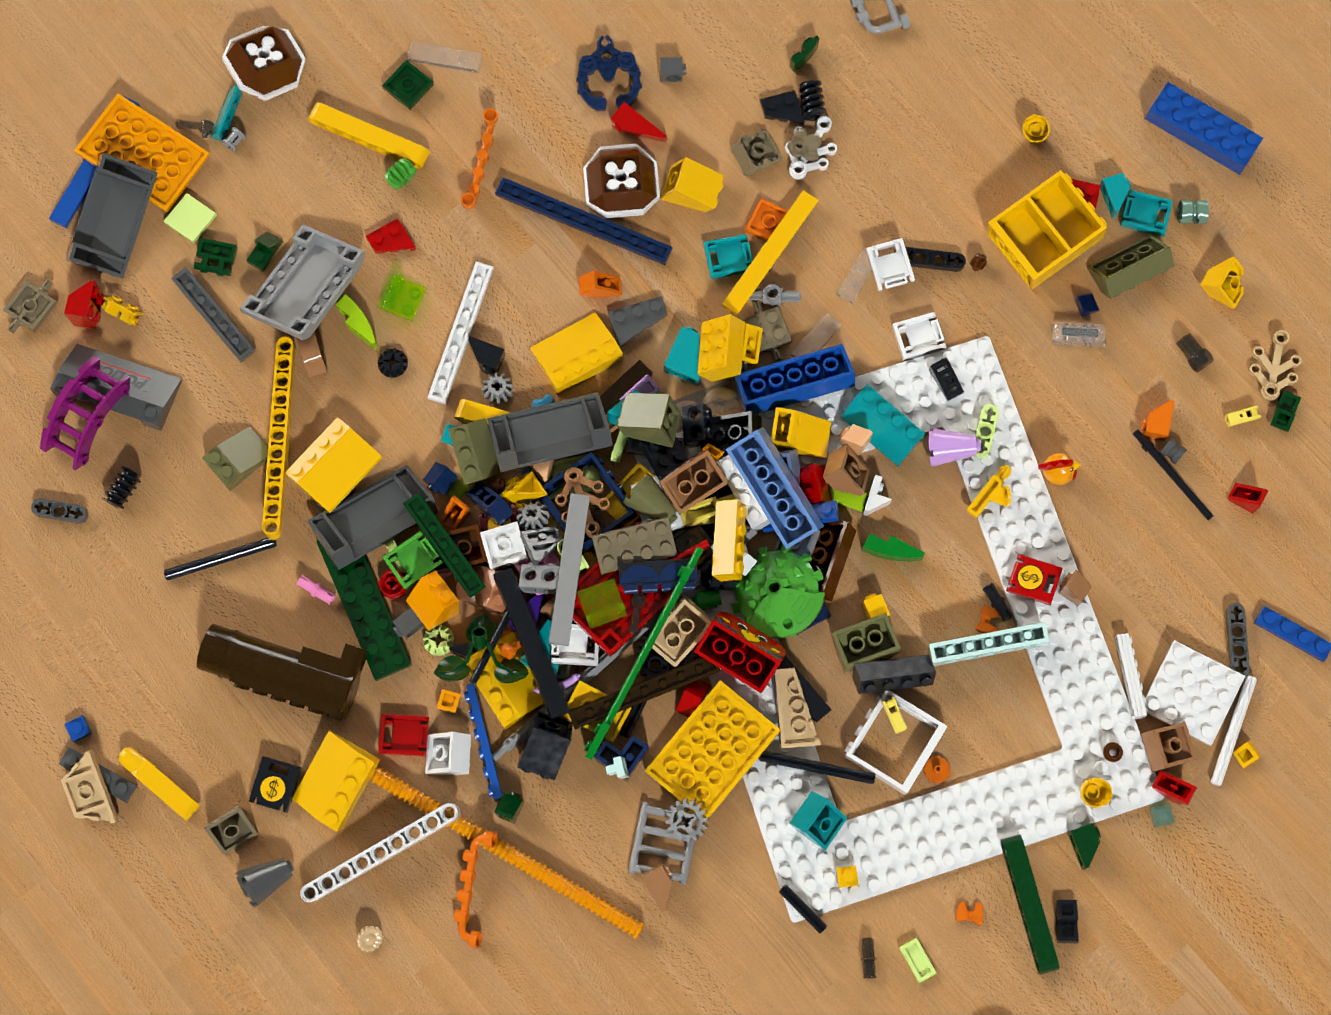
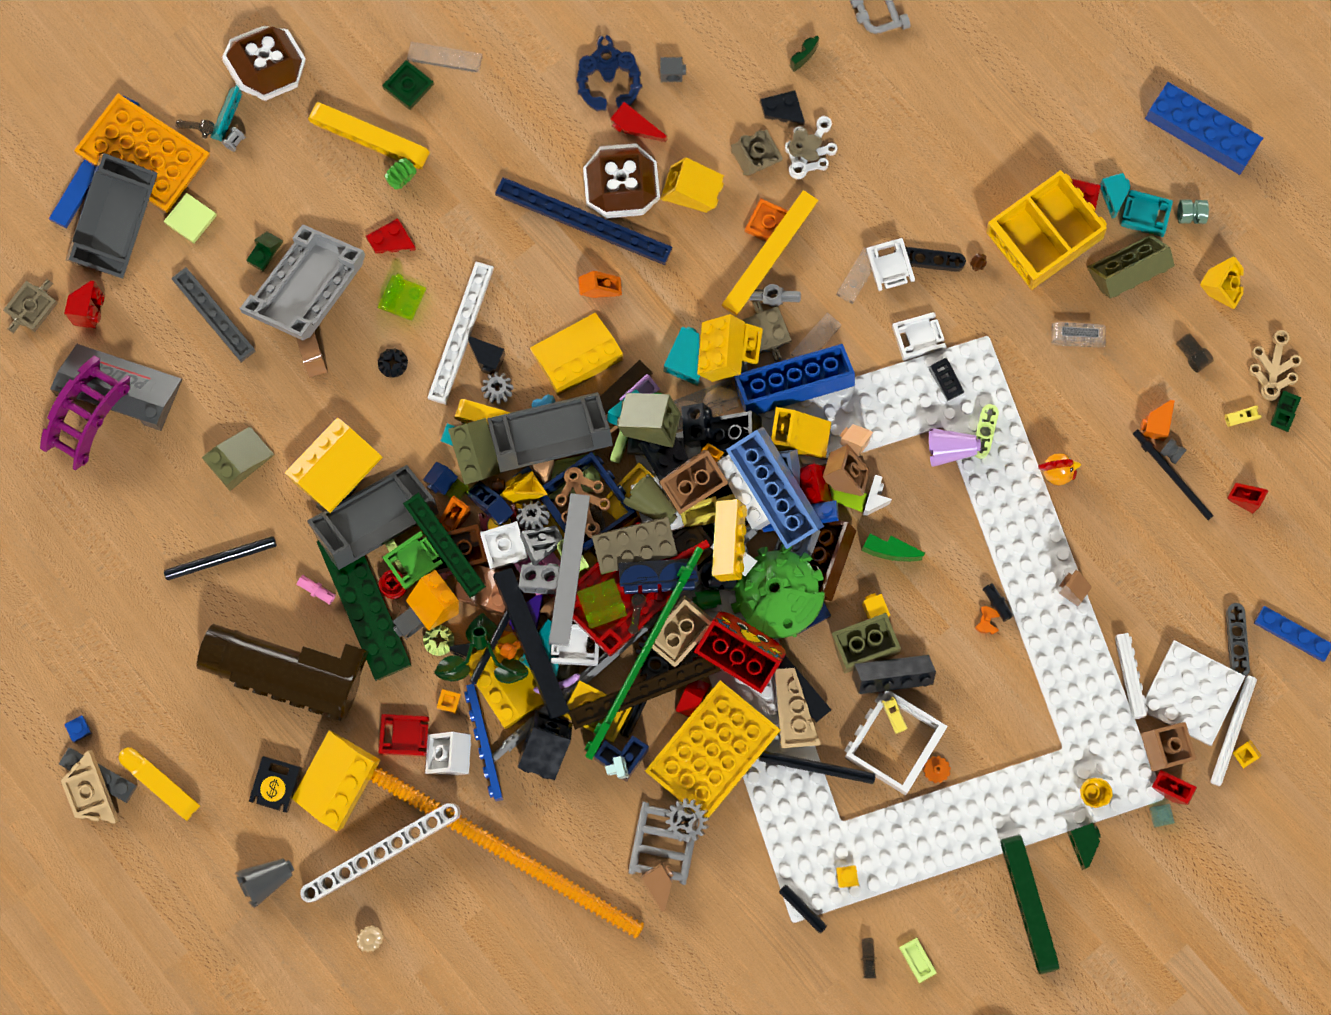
(53, 505): dark grey beam -> none
(115, 306): yellow hinge -> none
(122, 487): black piece -> none
(215, 251): dark green plate -> none
(231, 829): dark tan slope -> none
(282, 445): yellow beam -> none
(356, 320): lime slope -> none
(465, 896): orange bar -> none
(468, 200): orange bar -> none
(509, 807): dark green slope -> none
(634, 319): dark grey wing -> none
(731, 256): teal container -> none
(811, 100): black piece -> none
(818, 820): teal slope -> none
(892, 431): teal slope -> none
(975, 916): orange piece -> none
(988, 644): light aqua brick -> none
(992, 492): yellow piece -> none
(1031, 577): red container -> none
(1035, 128): yellow hair -> none
(1067, 921): black slope -> none
(1086, 304): clear blue slope -> none
(1118, 749): reddish brown plate -> none

